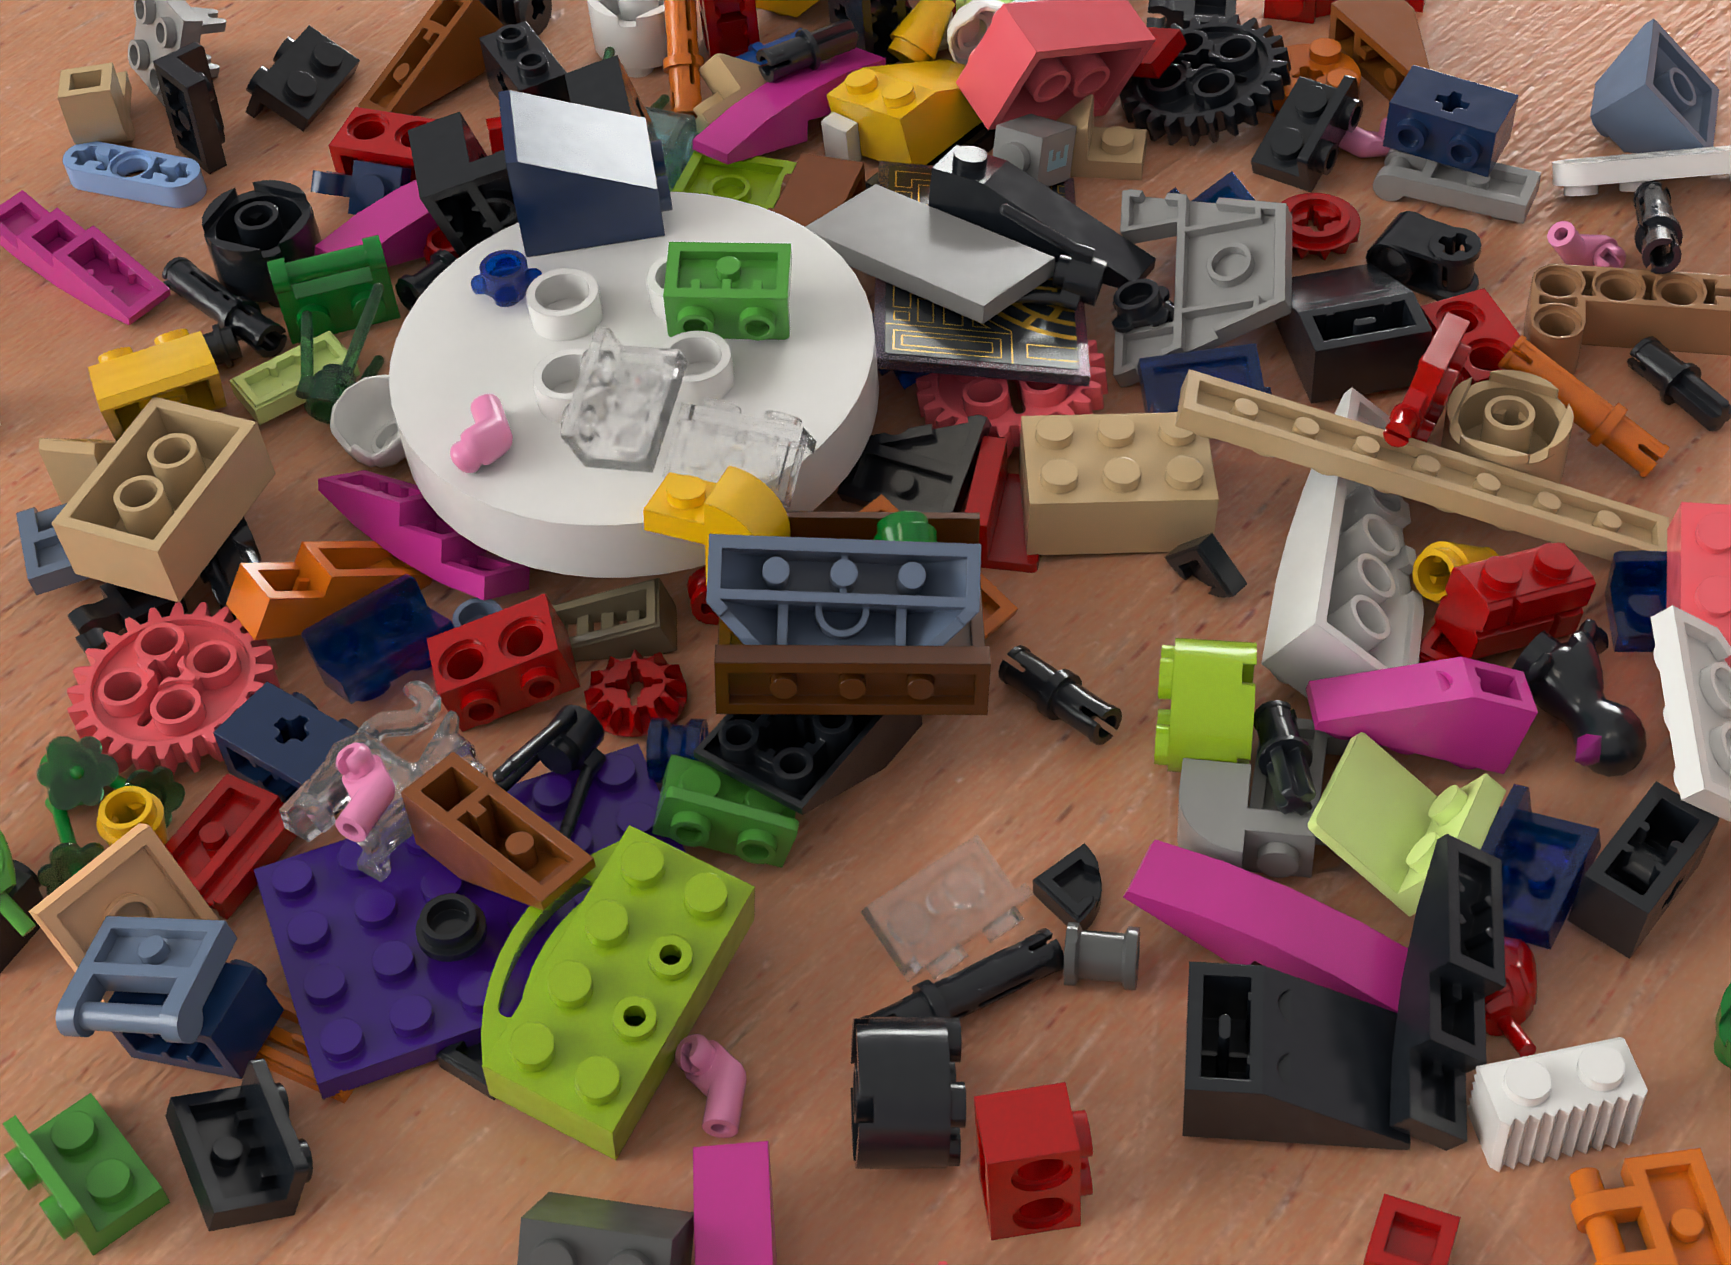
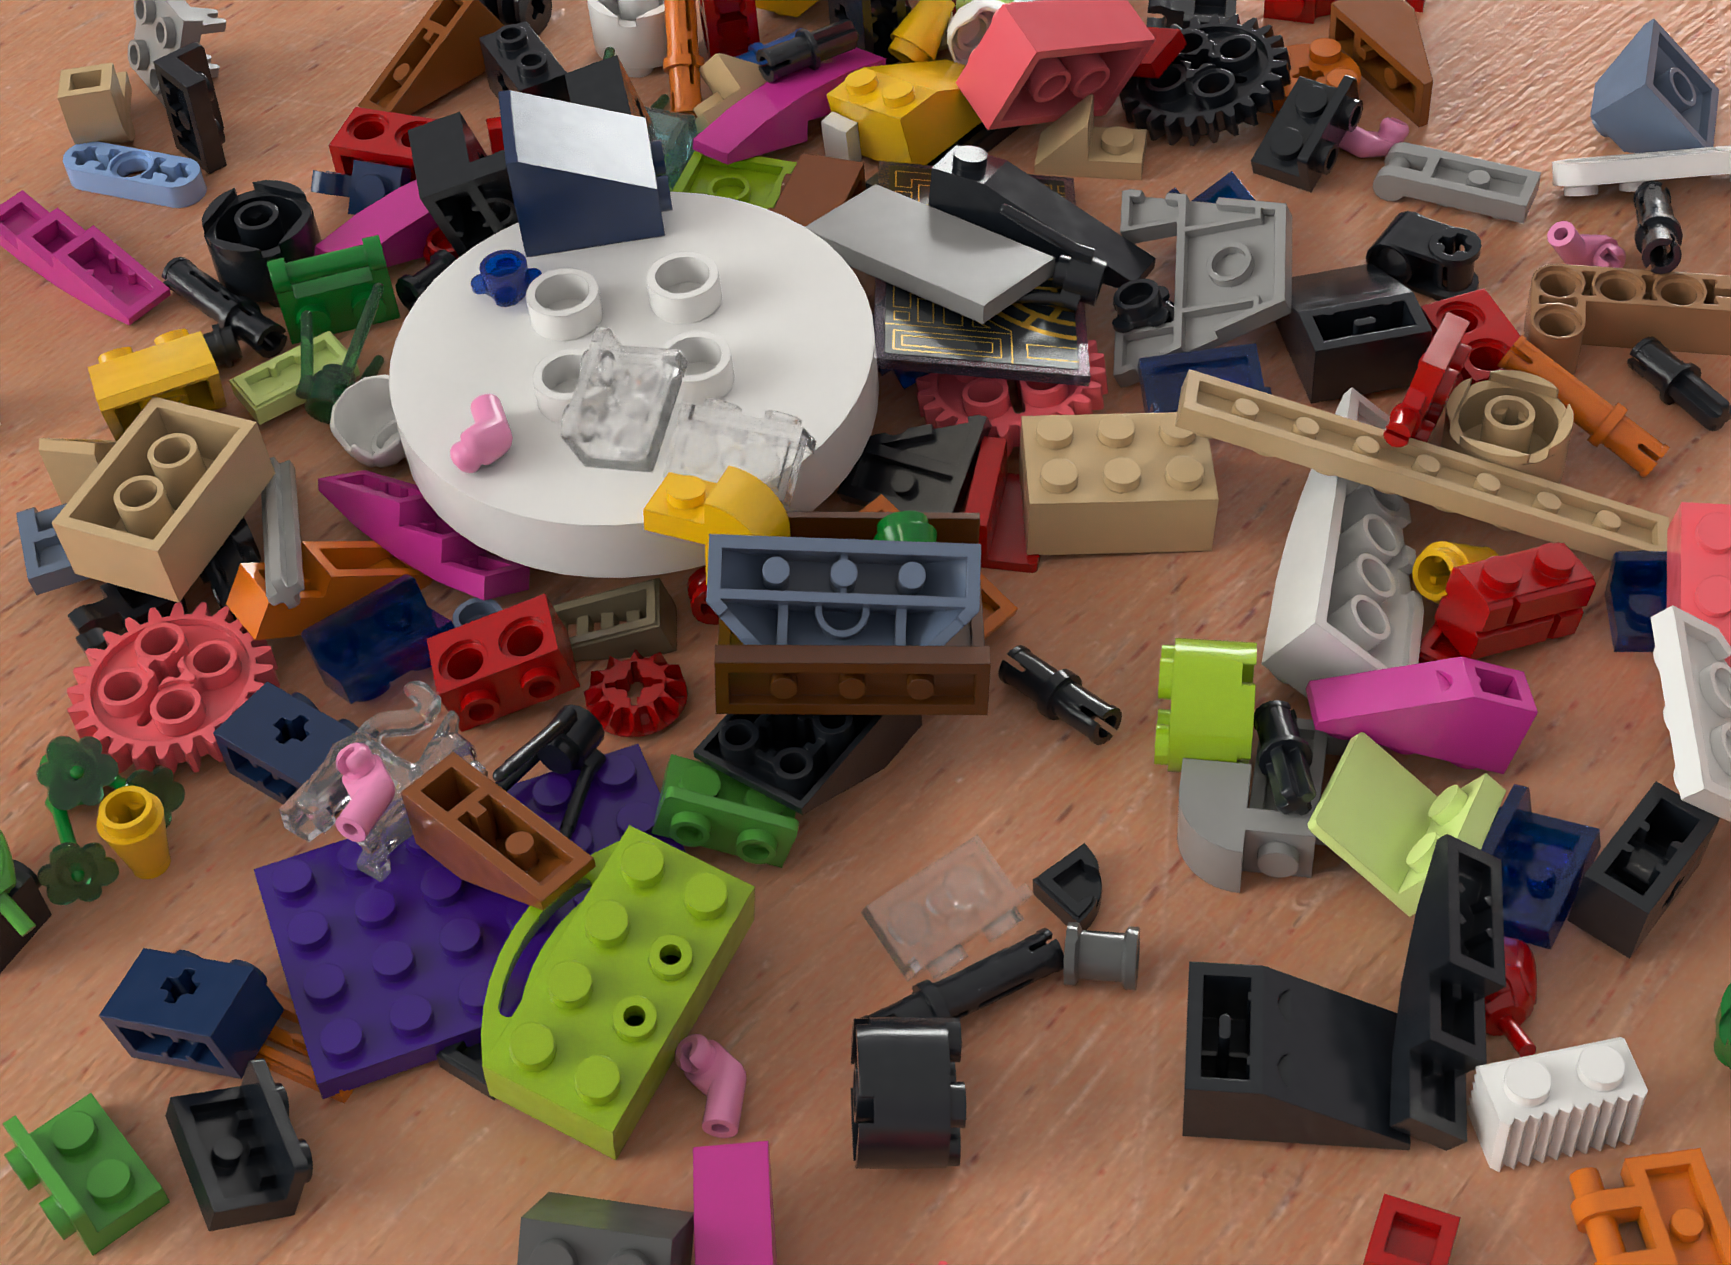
(125, 880): light nougat tile -> none
(146, 957): sand blue plate -> none
(229, 838): red plate -> none
(282, 537): none -> light grey axle
(302, 78): black bracket -> none
(451, 928): black plate -> none
(670, 739): clear blue wheel -> none
(728, 289): bright green bracket -> none
(1032, 1160): red brick -> none
(1037, 147): light grey brick -> none
(1209, 564): black tile -> none
(1268, 923): dark pink slope -> none
(1334, 218): red gear -> none
(1450, 120): dark blue brick -> none
(1570, 687): black animal -> none

